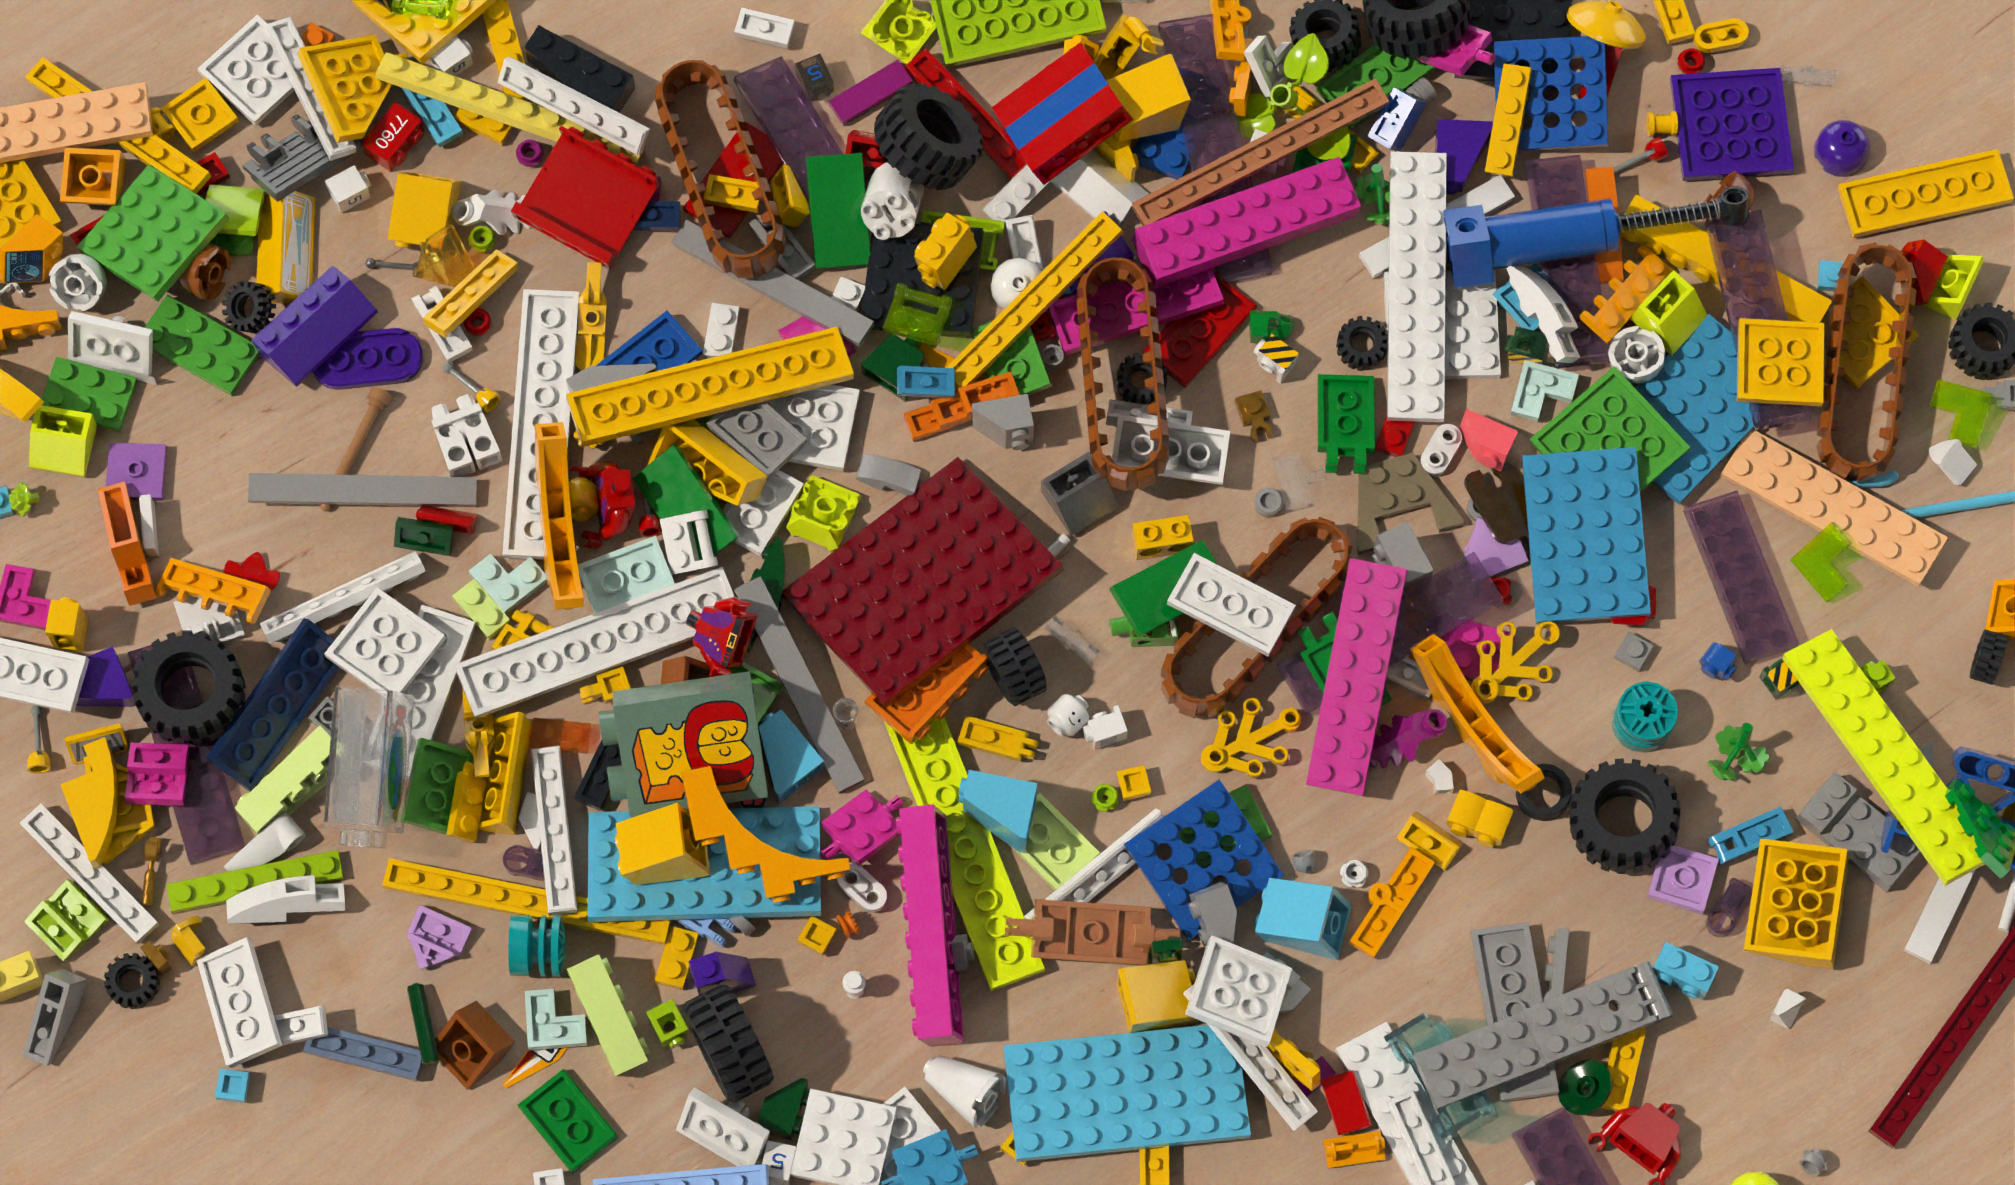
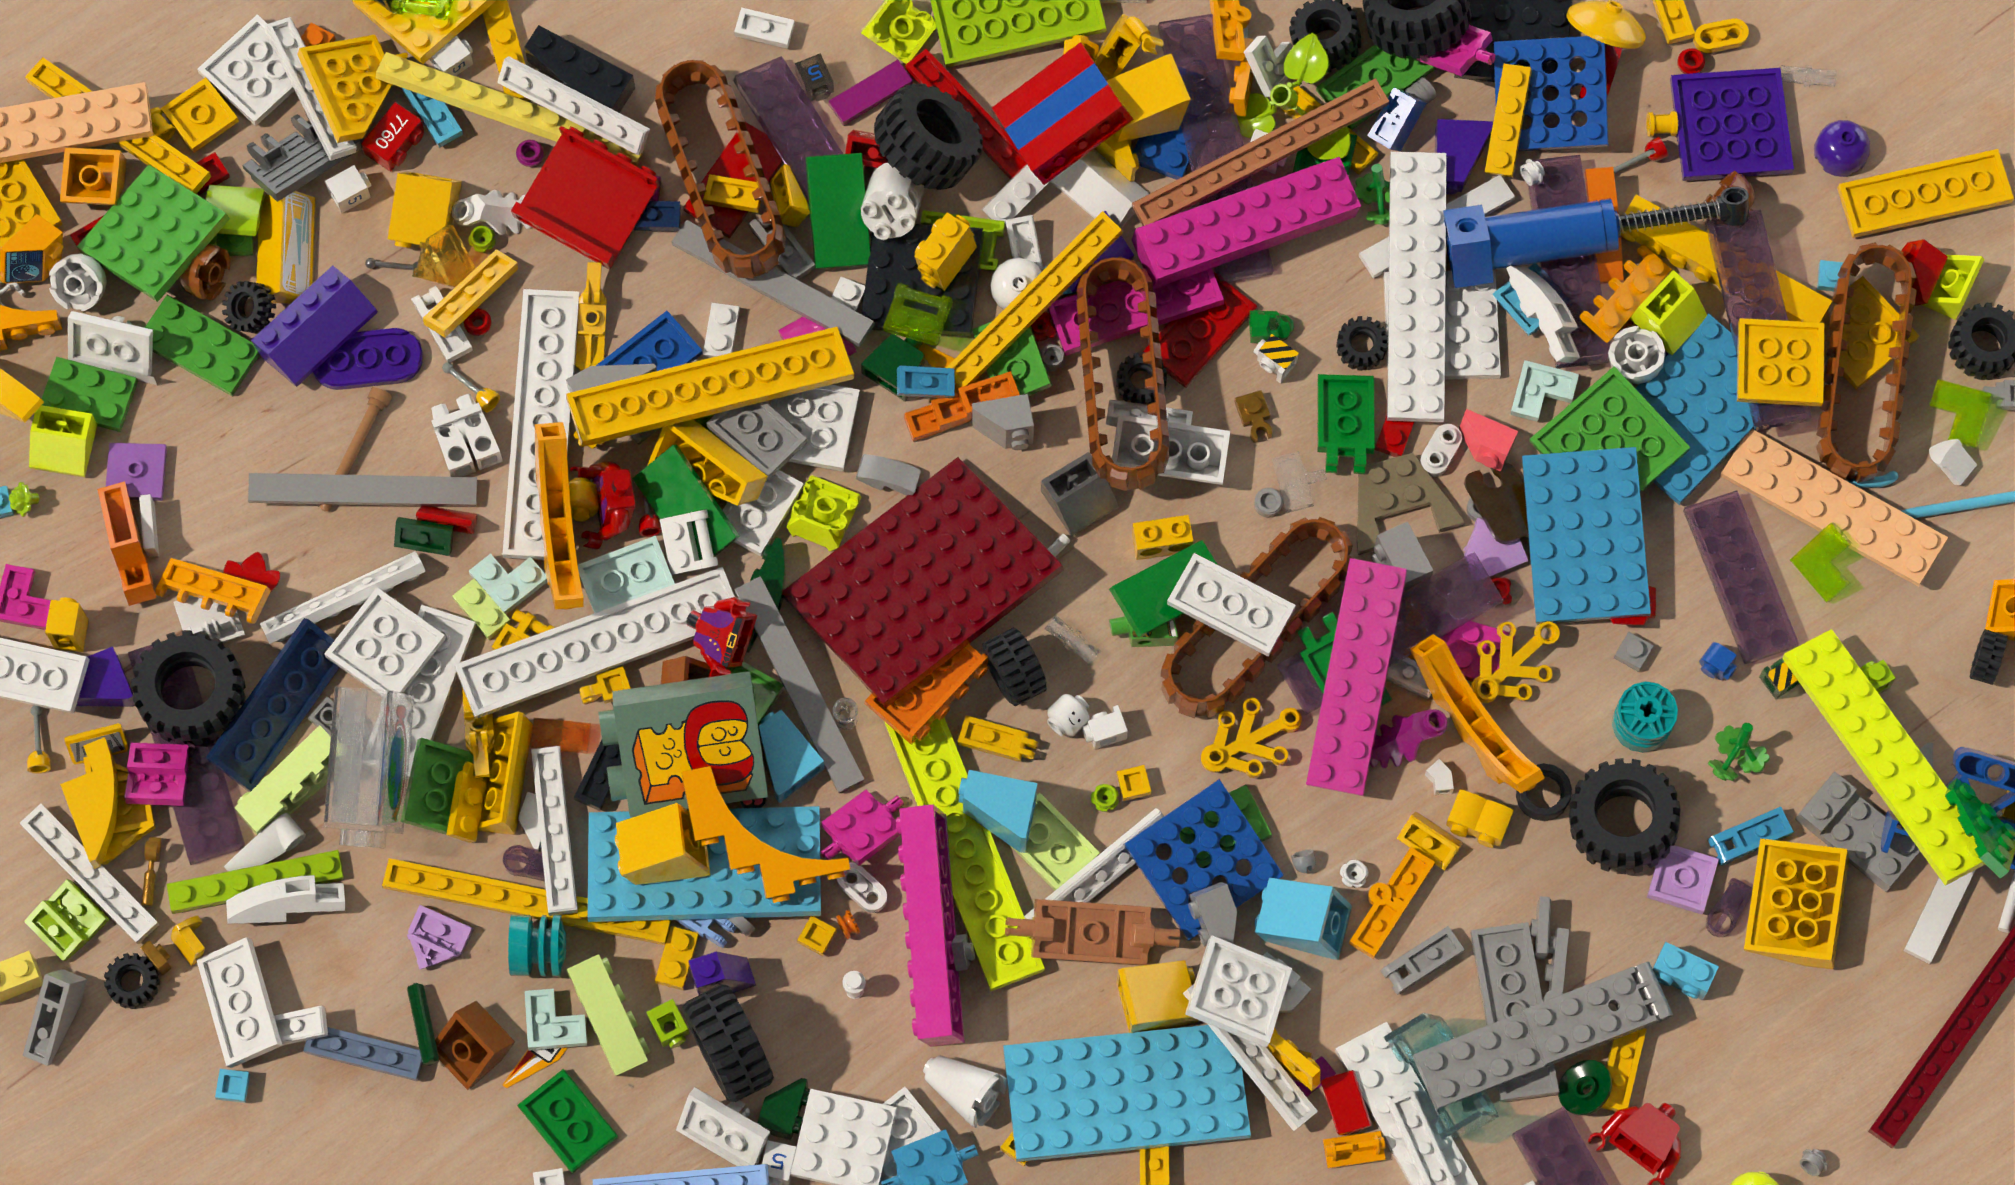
(484, 126): yellow plate -> none
(1166, 950): dark green plate -> none
(1423, 959): none -> light grey plate
(1531, 339): clear green brick -> none
(1532, 172): none -> white plate
(1541, 928): none -> light grey plate
(1787, 1008): white slope -> none

